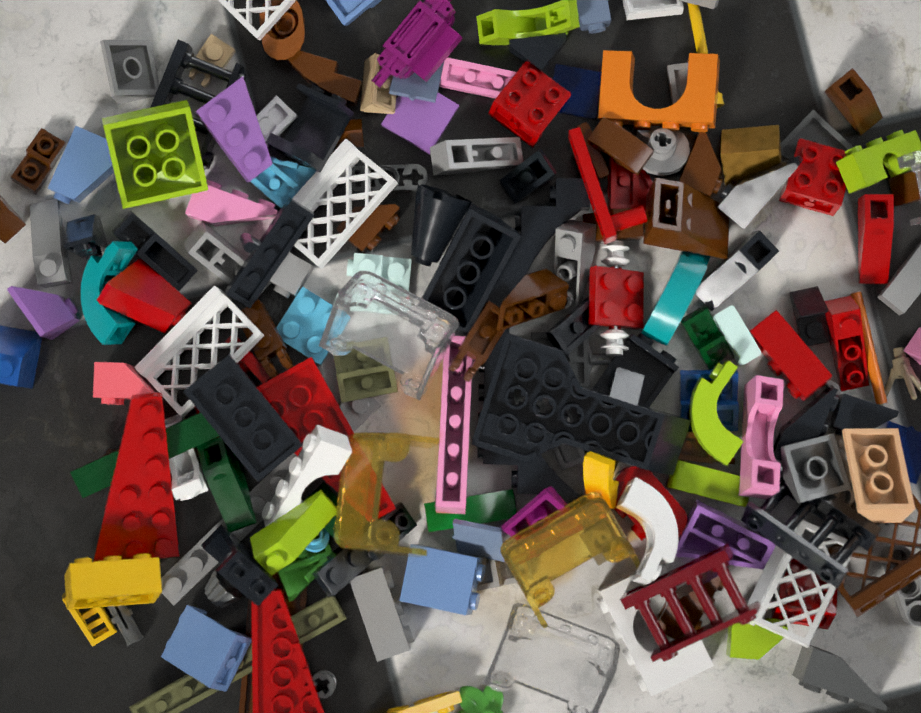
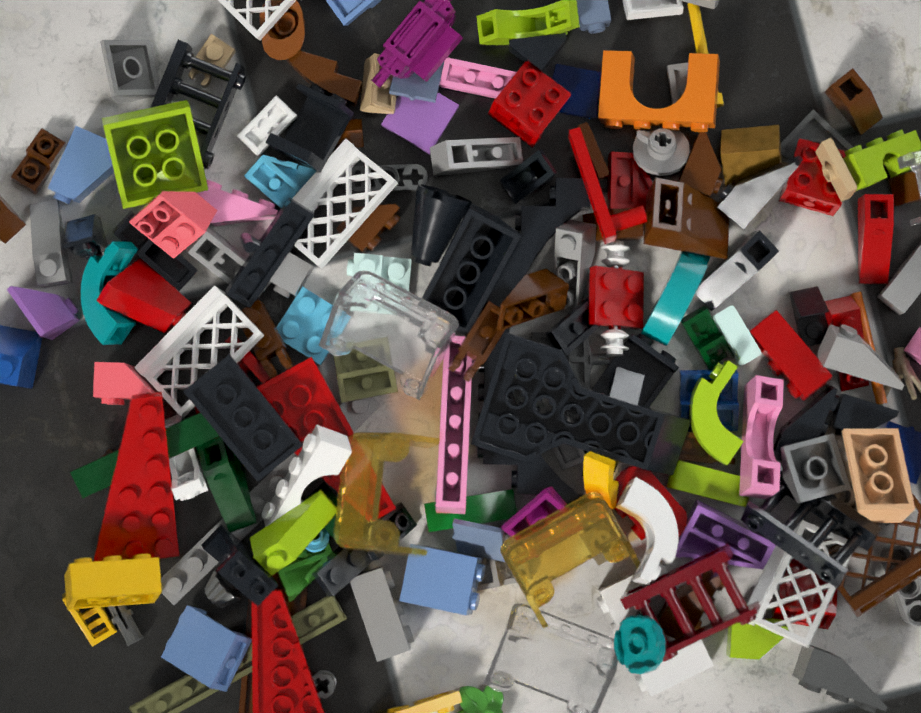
(174, 220): none -> coral slope
(236, 129): medium lavender wedge -> none
(621, 145): reddish brown slope -> none
(639, 644): none -> teal tile
(835, 169): none -> tan plate
(849, 353): none -> light grey slope

